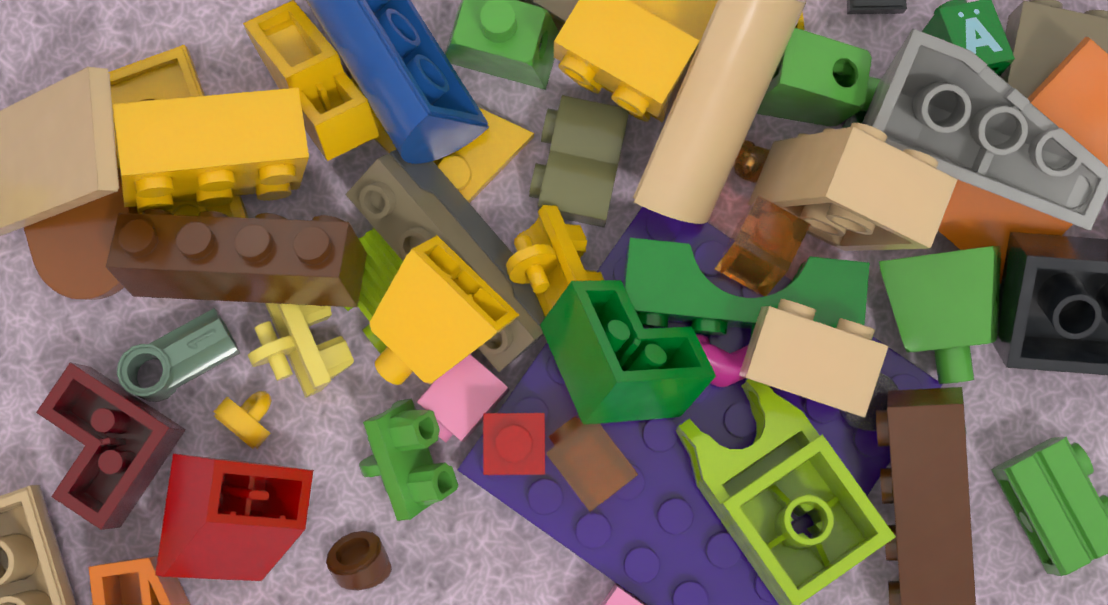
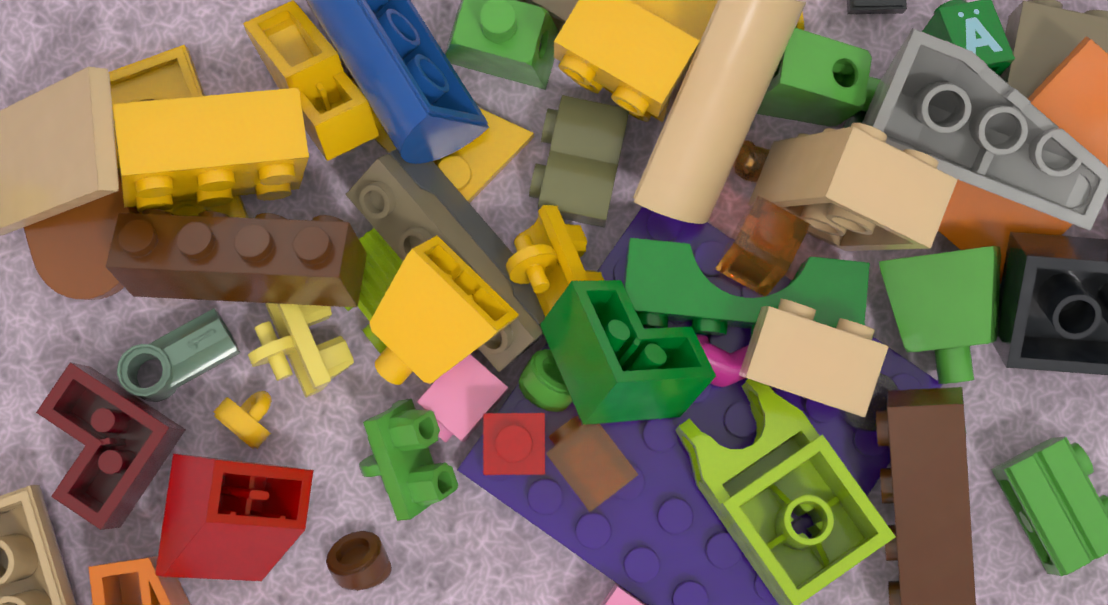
(543, 383): none -> bright green tile

